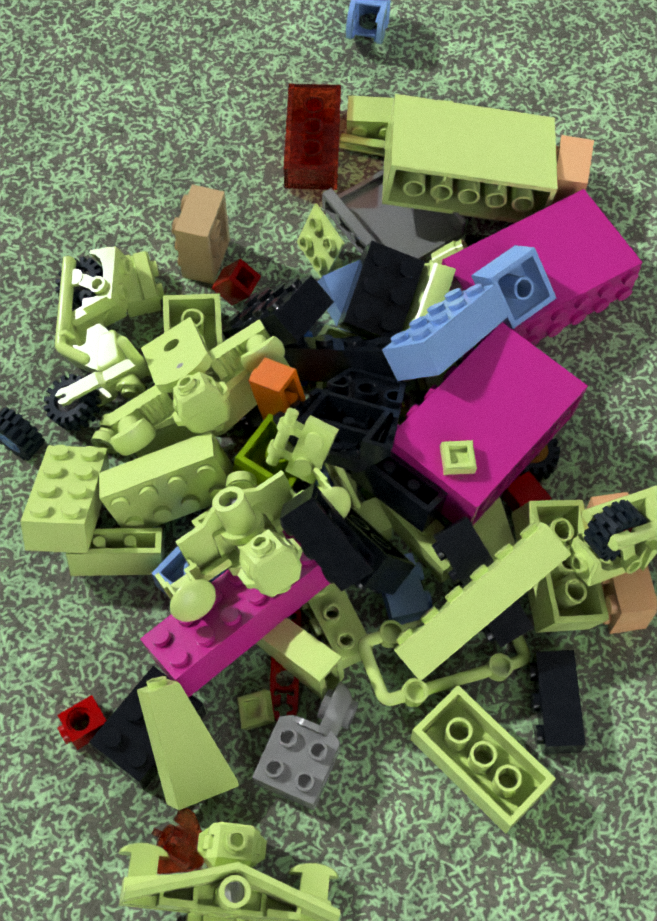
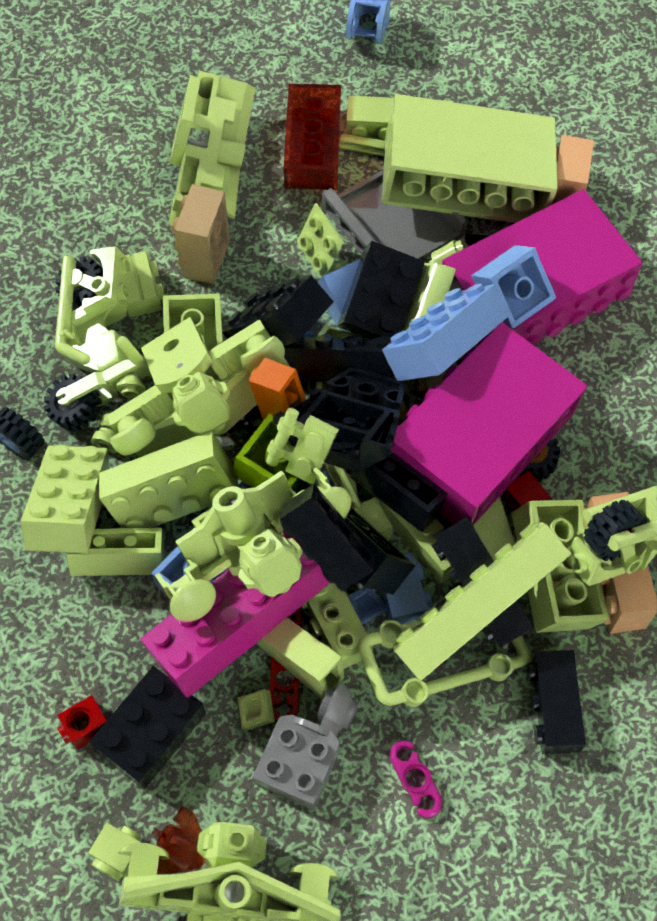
(106, 850): none -> yellowish green brick
(182, 747): yellowish green slope -> none
(224, 111): none -> yellowish green piece
(236, 282): red brick -> none
(241, 479): yellowish green tile -> none
(367, 604): none -> light blue tile
(427, 789): none -> dark pink piece
(458, 457): yellowish green tile -> none
(482, 758): yellowish green brick -> none

